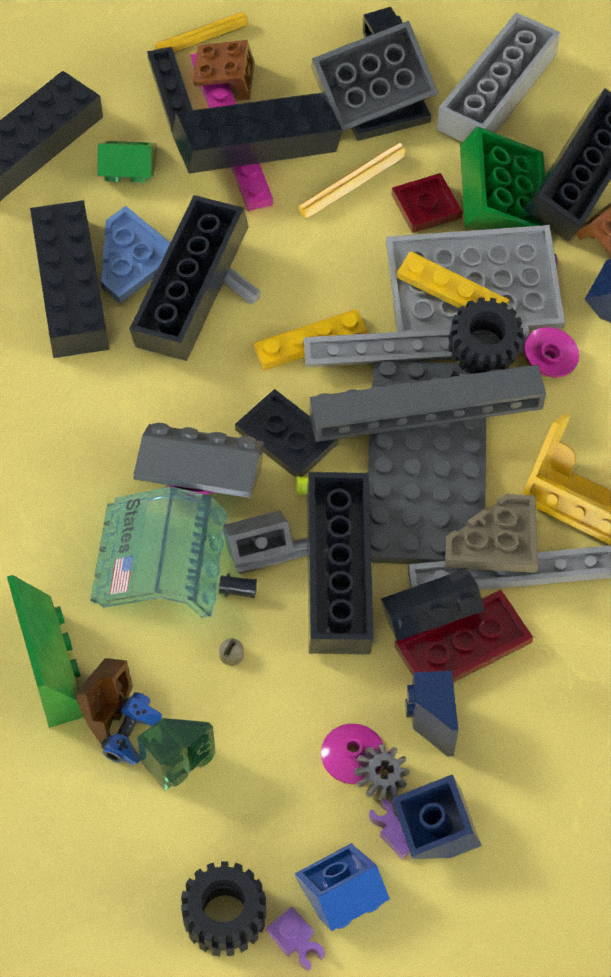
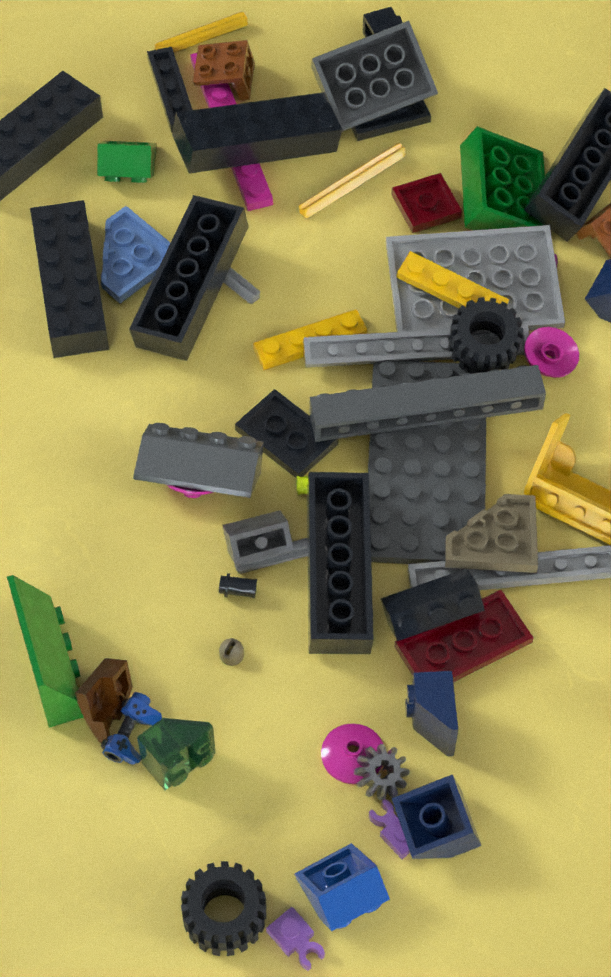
(160, 547): clear light blue hinge -> none
(499, 78): light grey brick -> none

